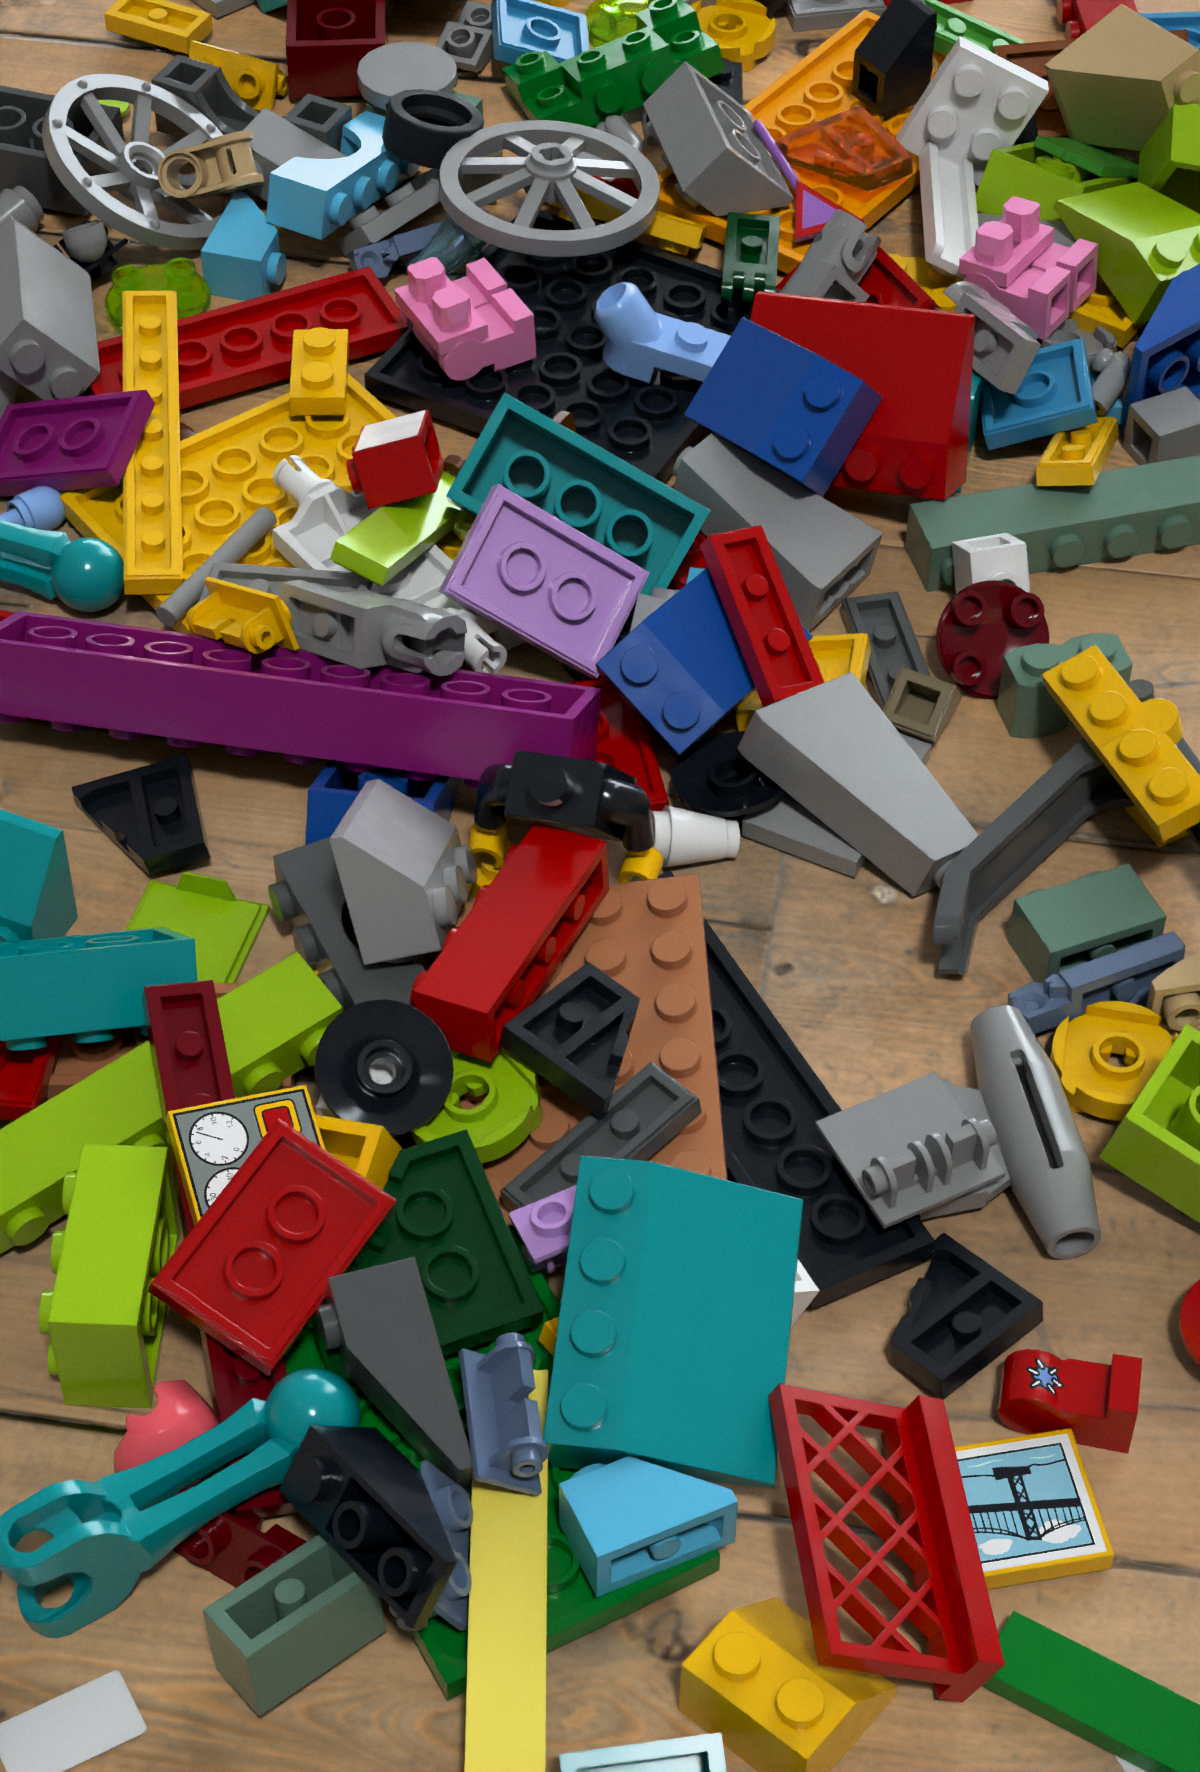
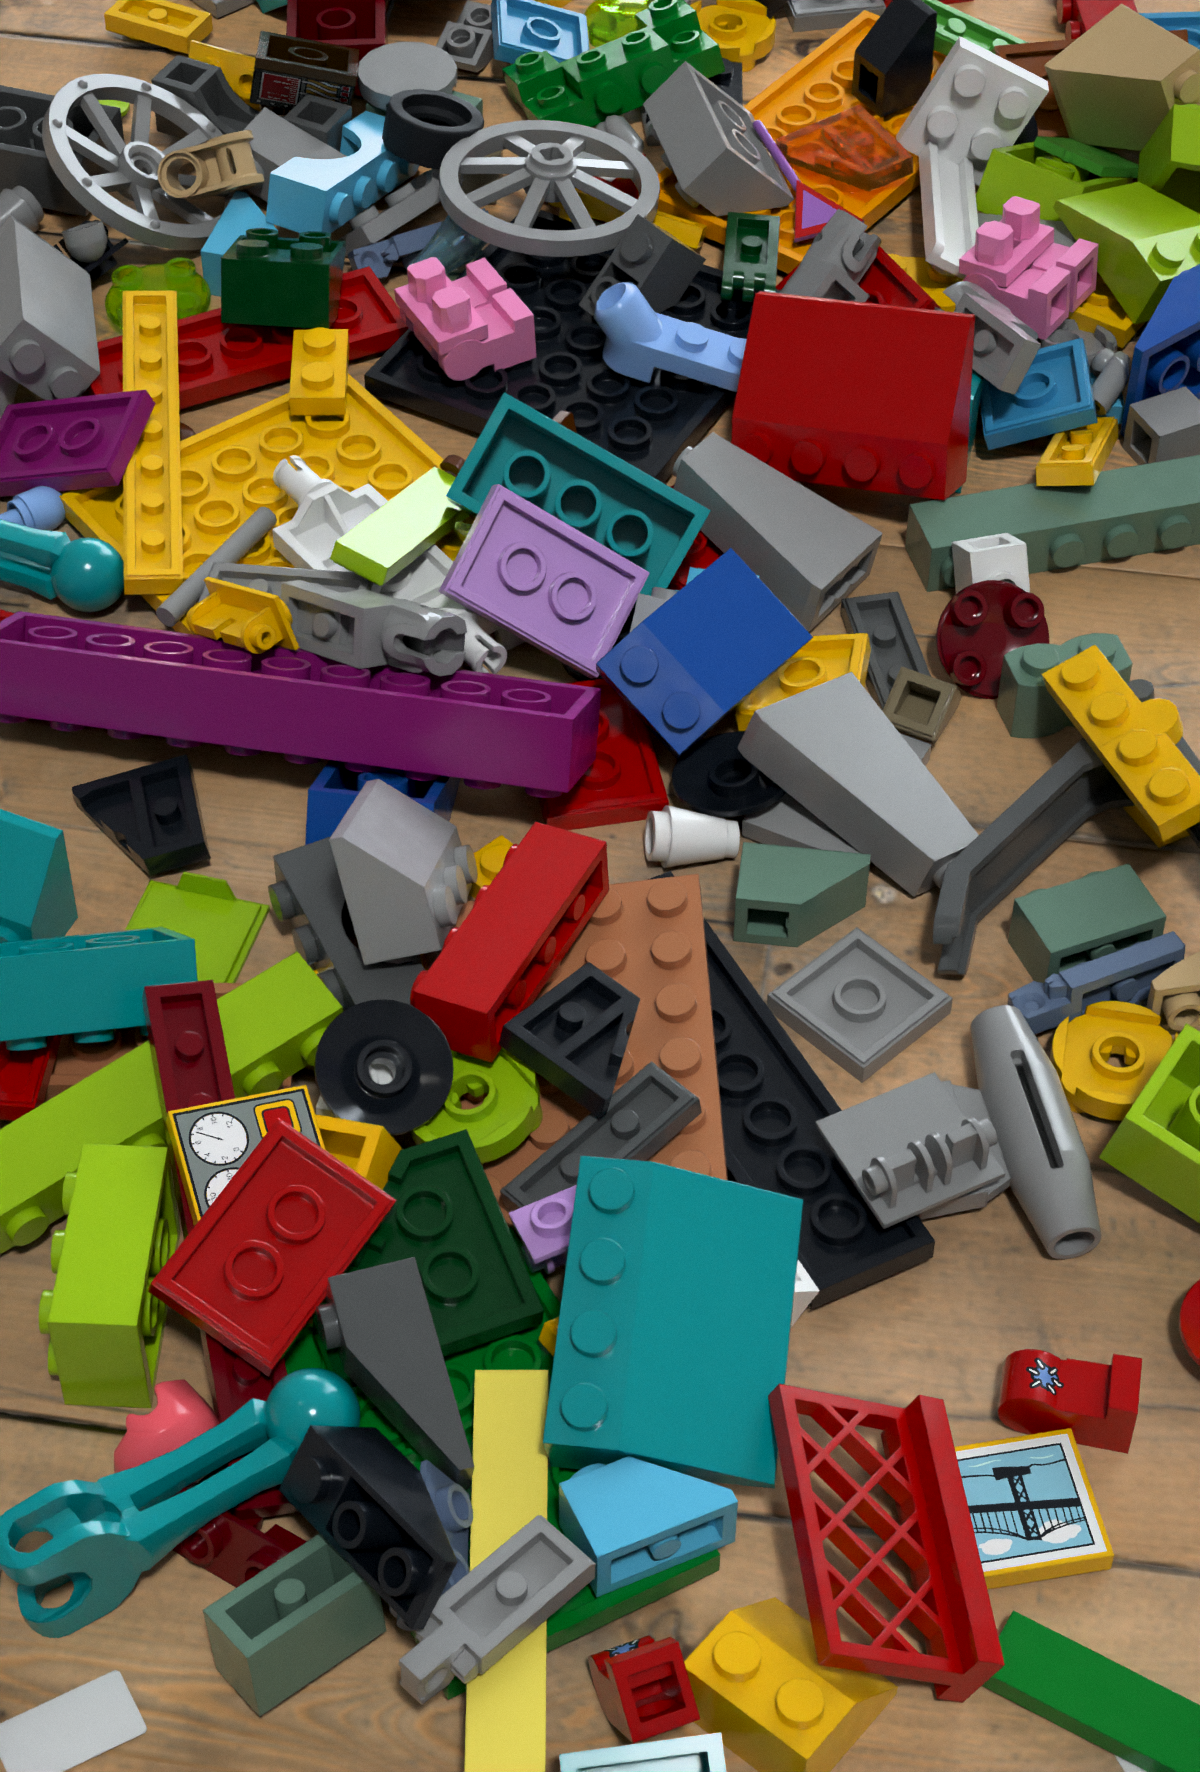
(282, 279): none -> dark green slope
(295, 66): none -> dark brown slope
(396, 460): red brick -> none
(495, 1608): none -> light grey hinge
(501, 1417): sand blue hinge -> none
(570, 796): black torso -> none
(644, 1687): none -> red leg
(651, 261): none -> dark grey slope
(761, 613): red plate -> none
(784, 405): blue slope -> none
(796, 892): none -> sand green slope
(859, 1004): none -> light grey tile
(960, 1319): black wing -> none

